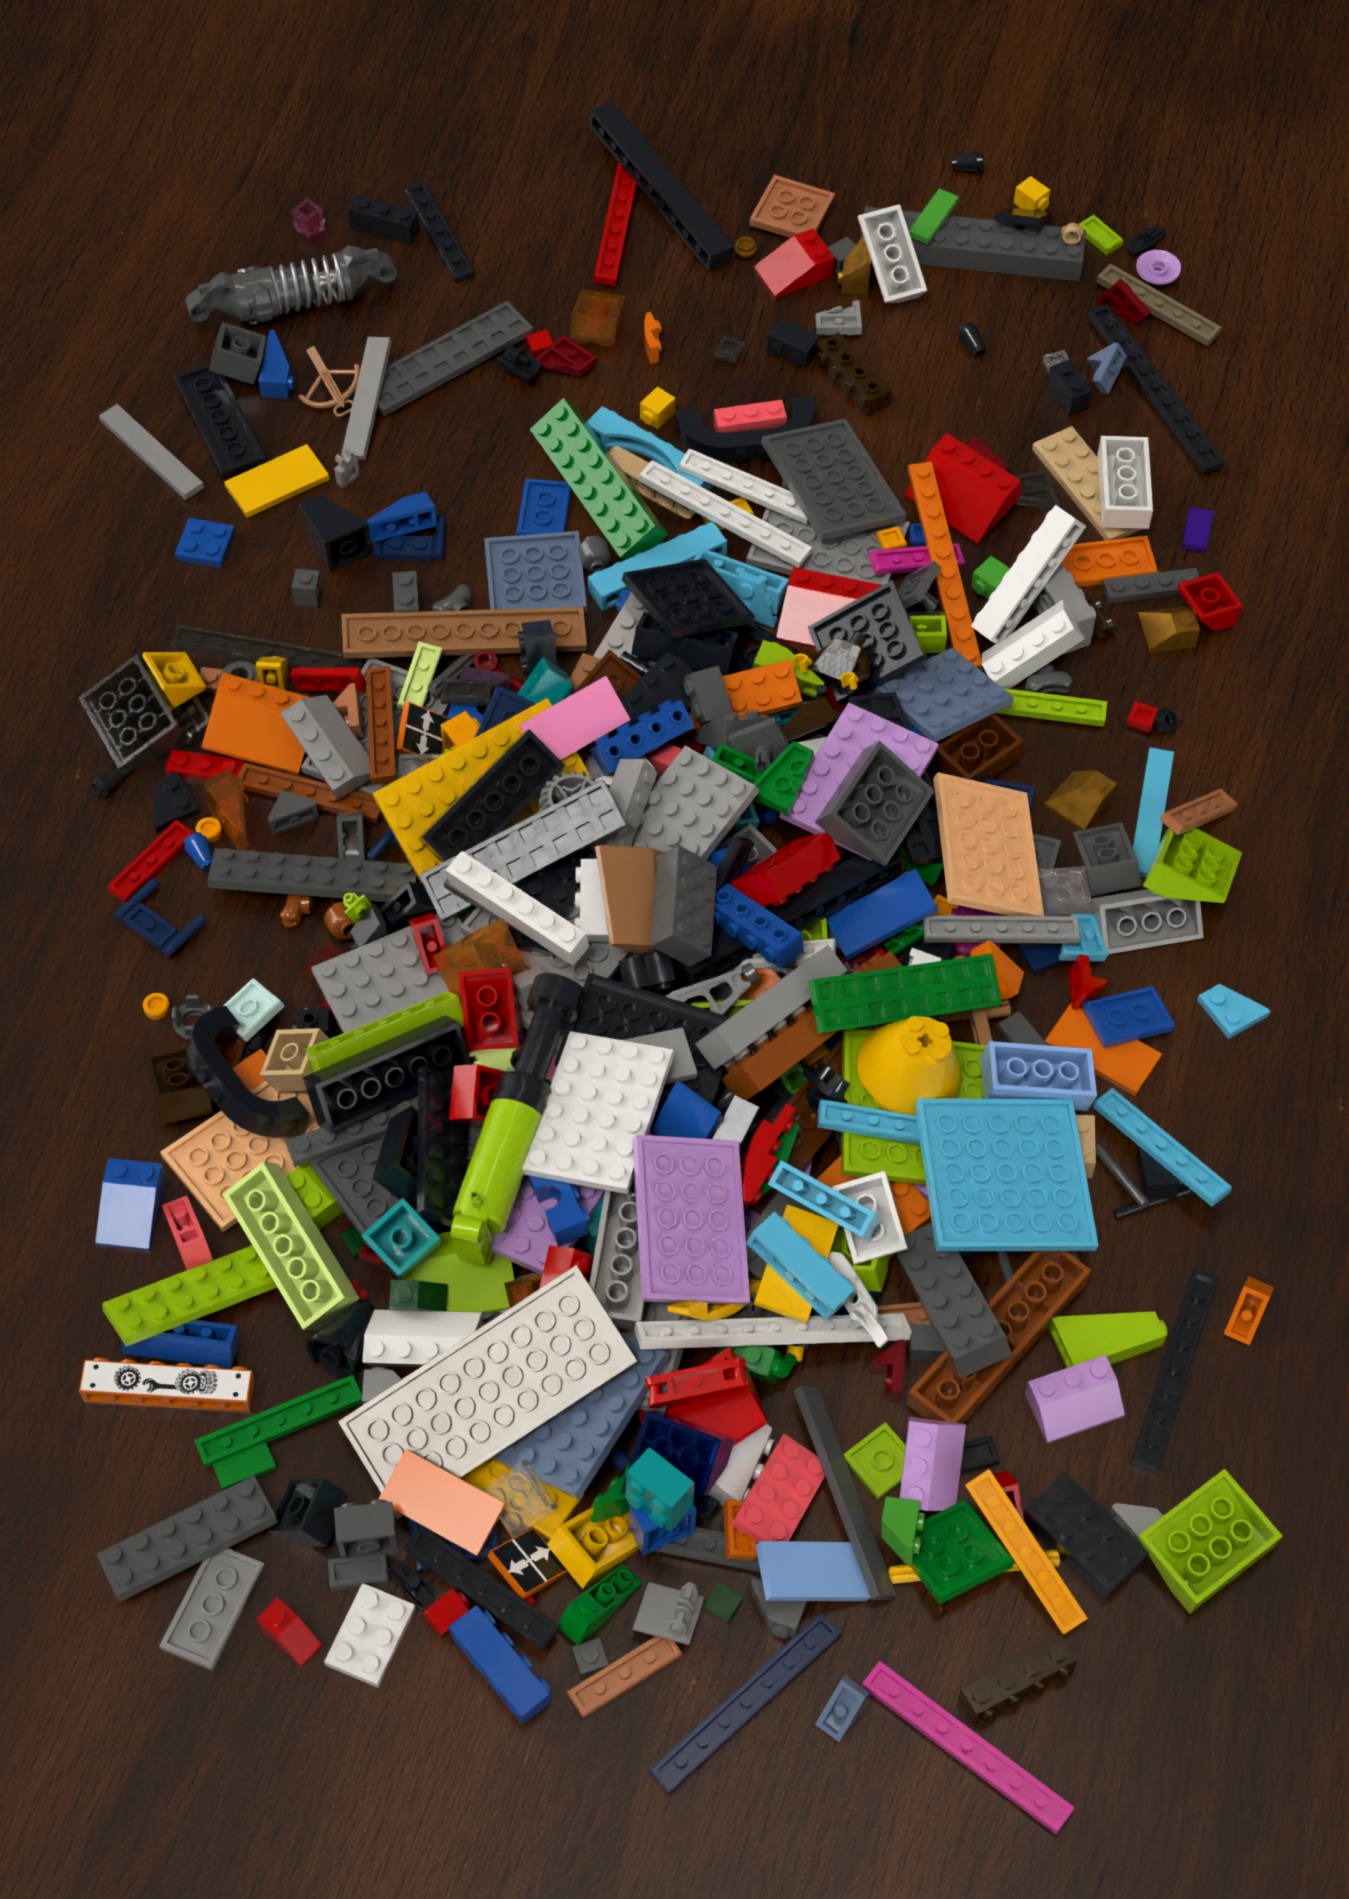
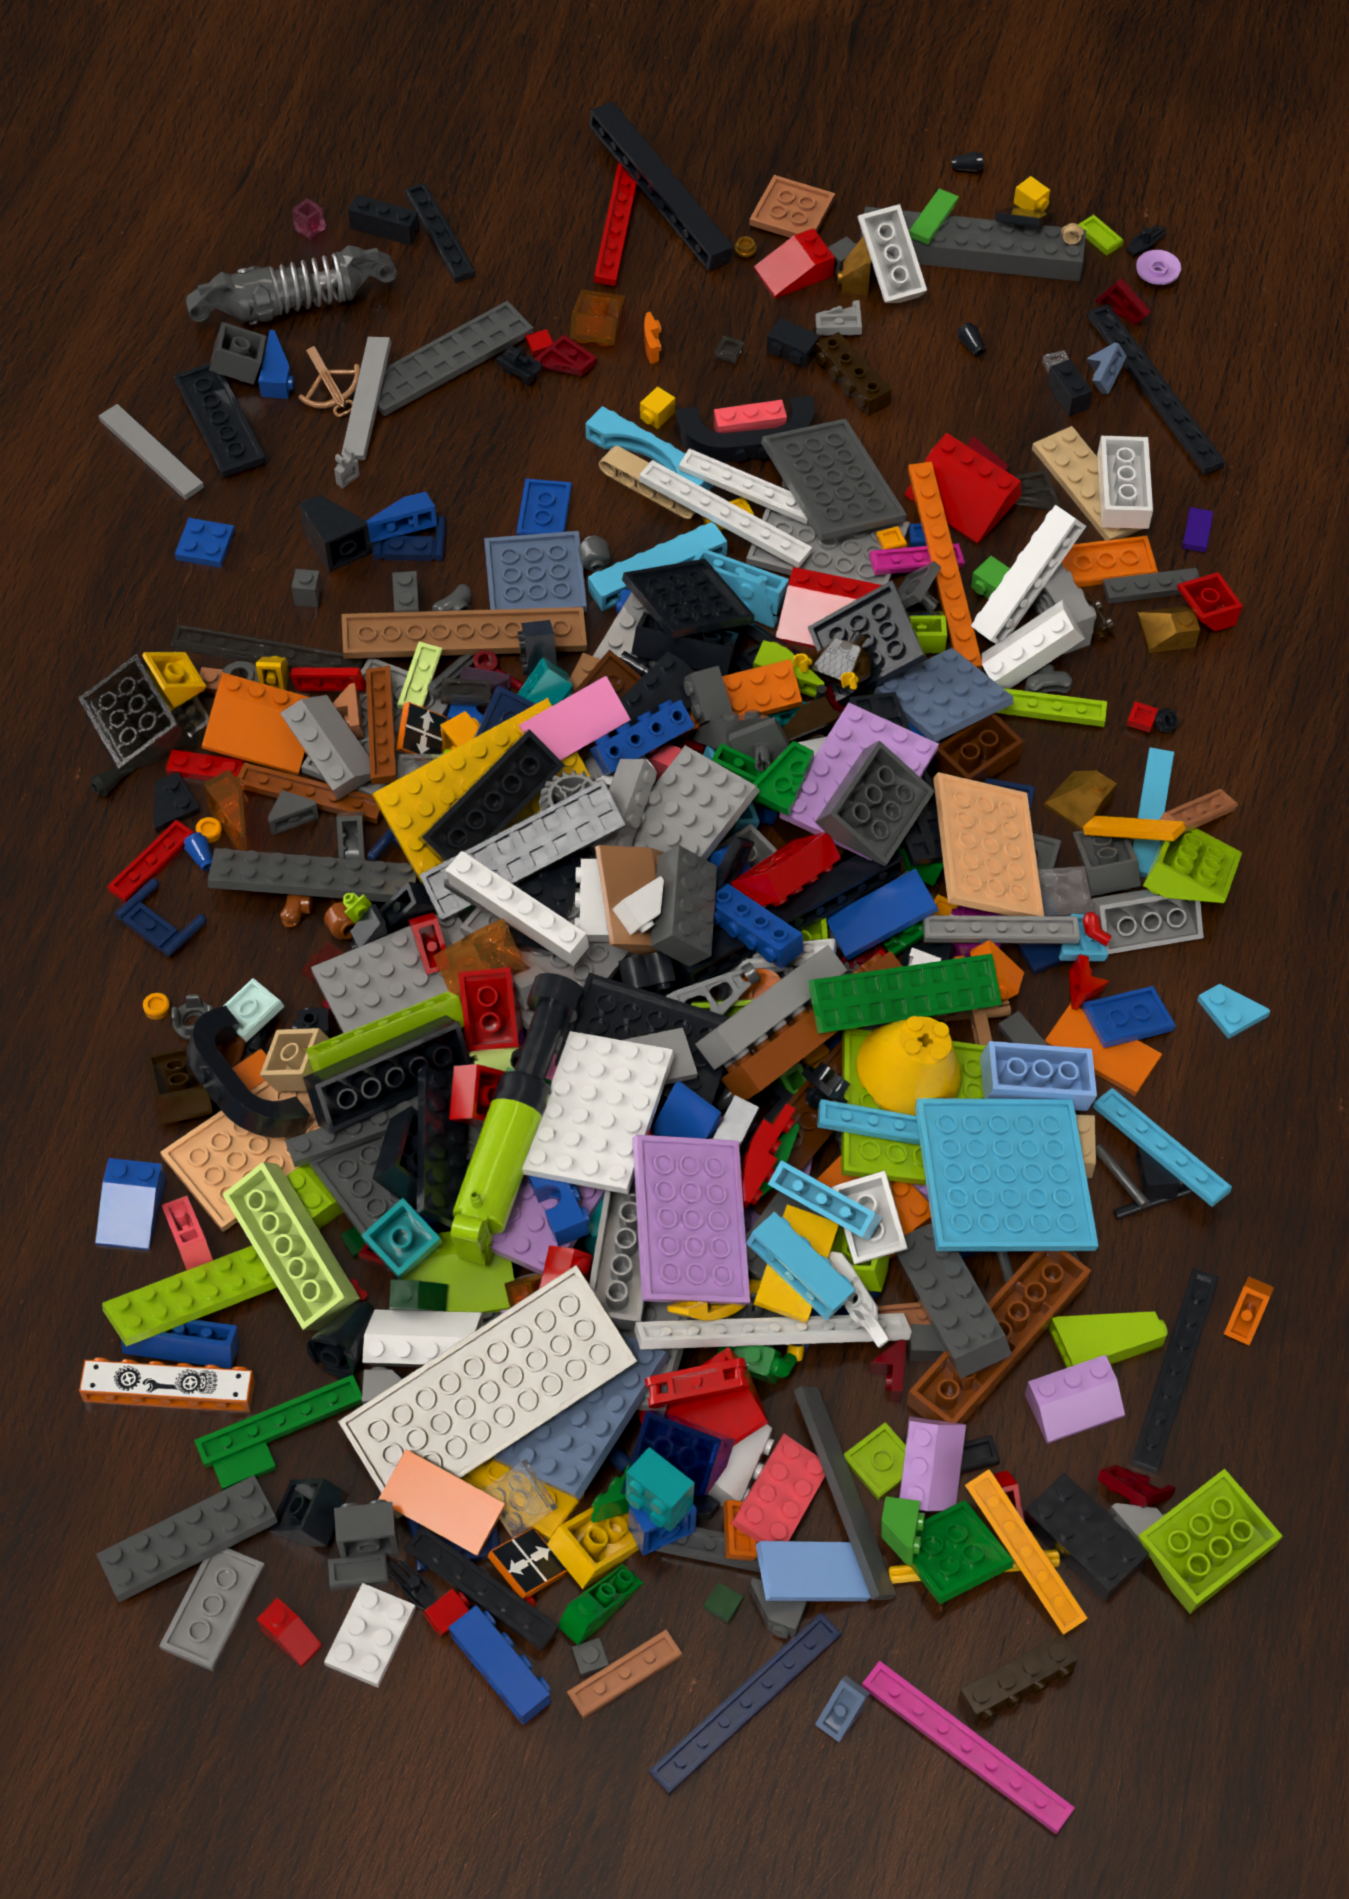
(276, 480): yellow tile -> none
(598, 481): brick -> none
(641, 907): none -> white slope
(669, 1612): light grey hinge -> none
(1093, 929): none -> red arm
(1134, 828): none -> light orange tile
(1134, 1486): none -> dark red wing
(1164, 306): dark tan plate -> none

